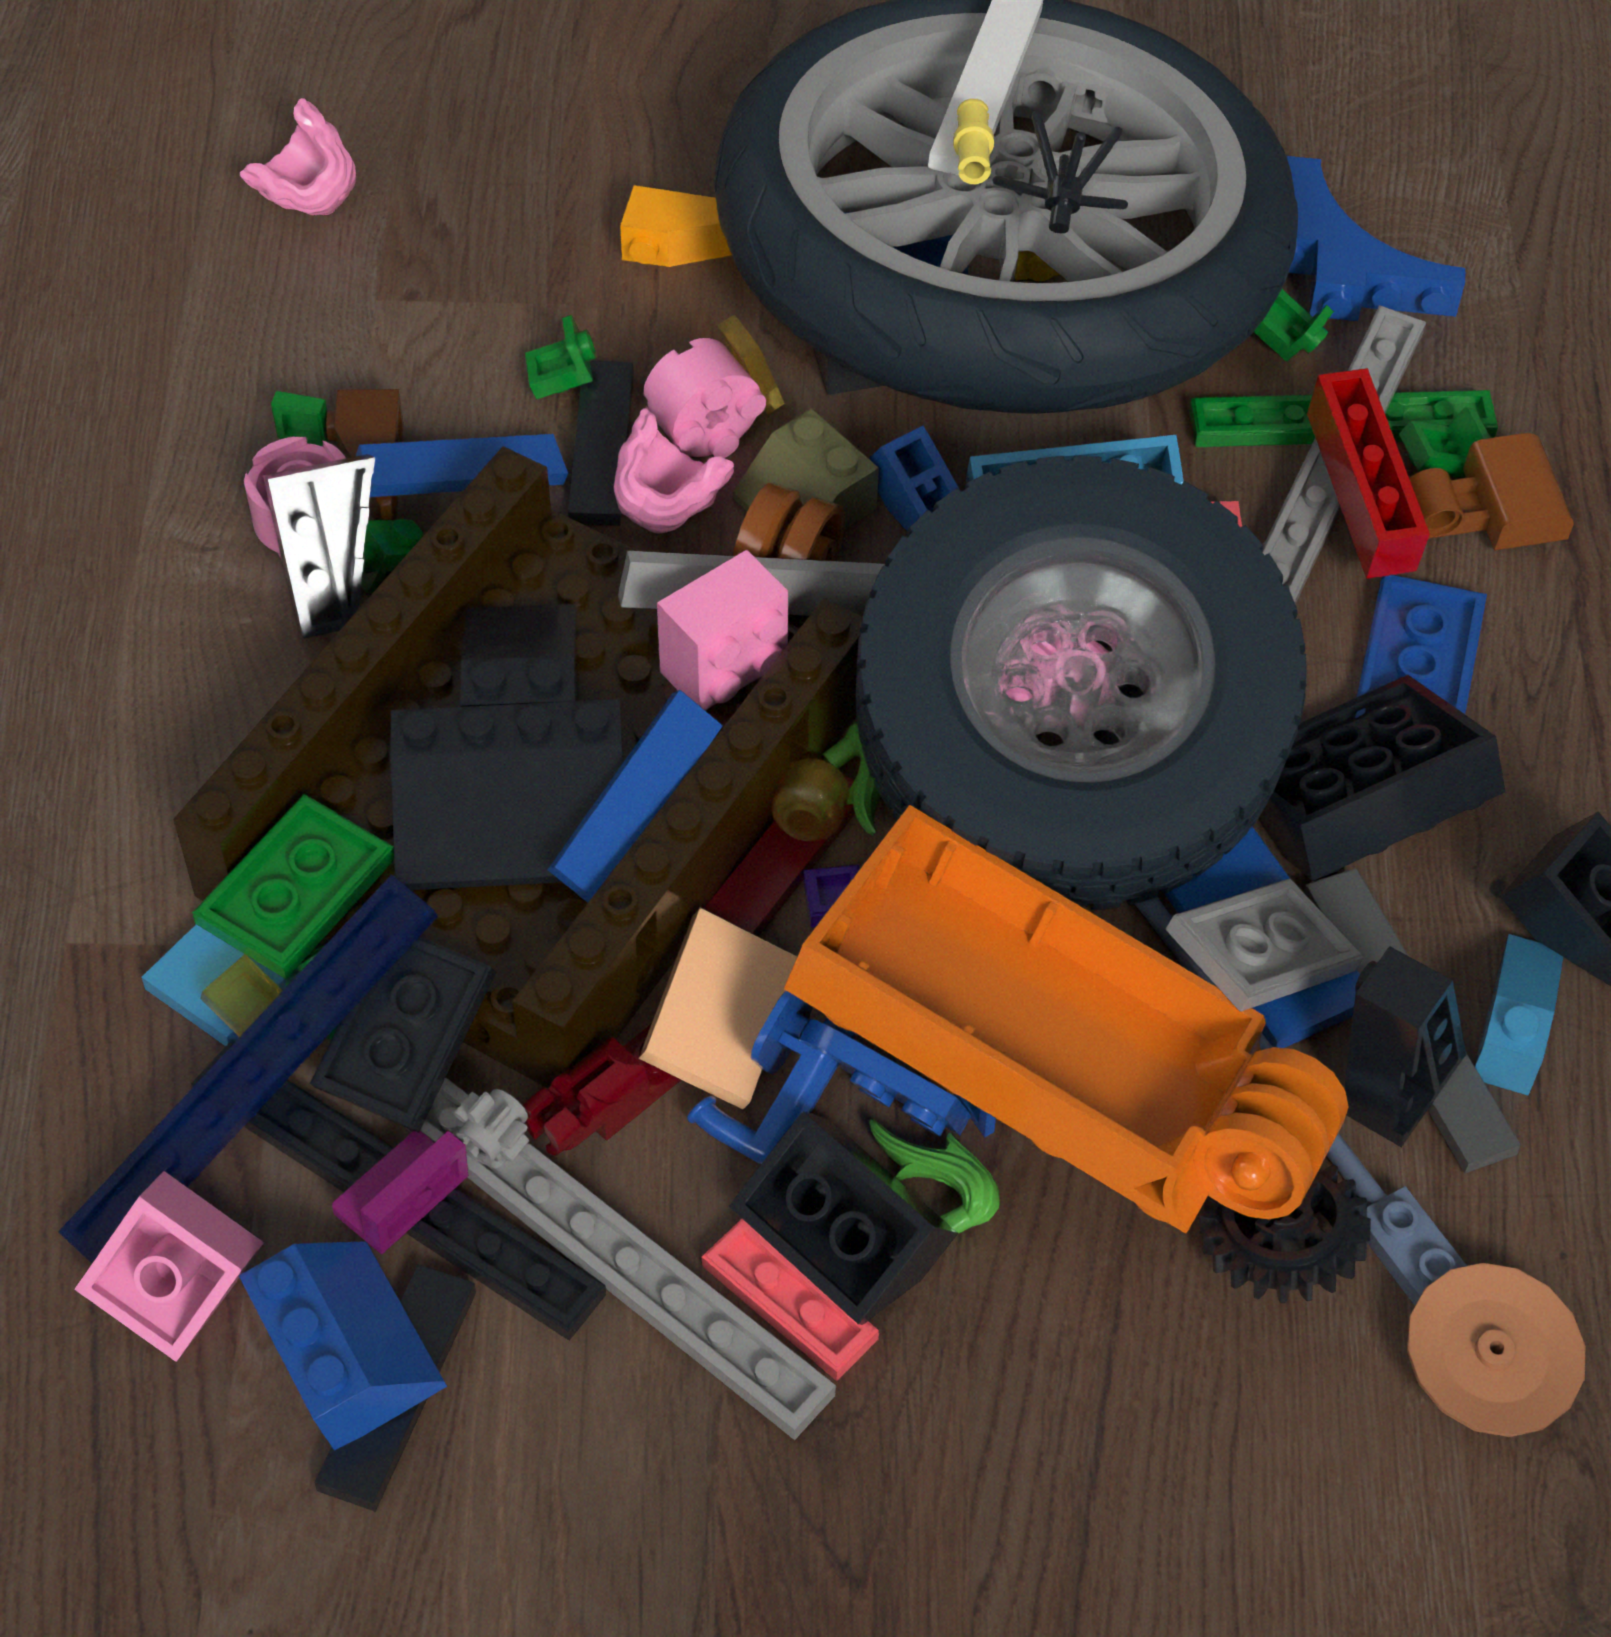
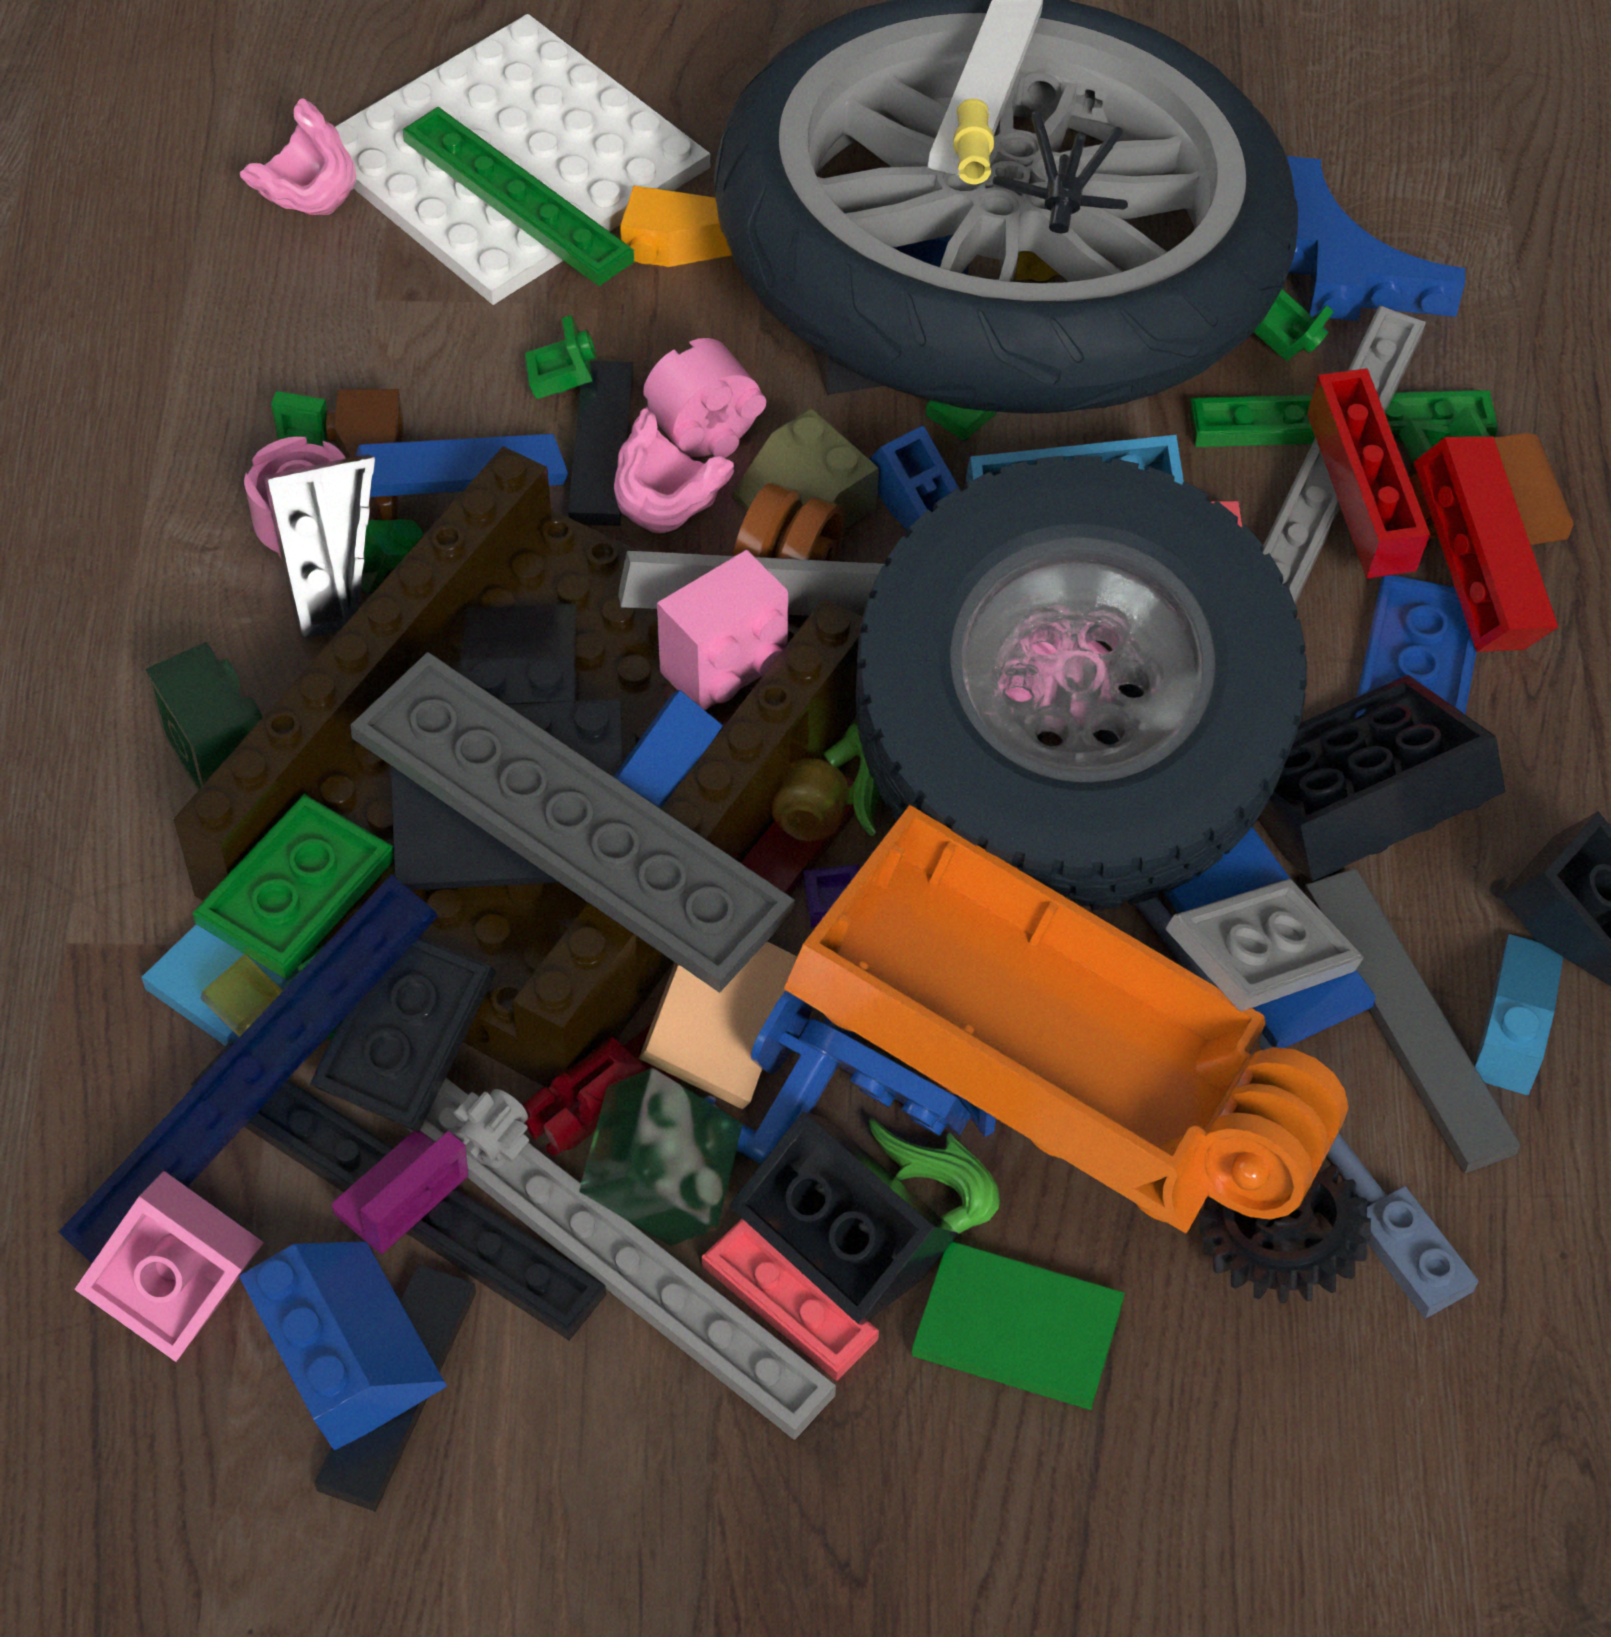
(201, 709): none -> clear green brick
(519, 196): none -> green tile
(543, 112): none -> white plate
(574, 821): none -> dark grey plate
(661, 1157): none -> clear green brick
(751, 358): clear yellow tile -> none
(957, 420): none -> green tile
(1018, 1325): none -> green tile
(1401, 1044): black wedge -> none
(1485, 544): none -> red brick
(1496, 1349): nougat piece -> none

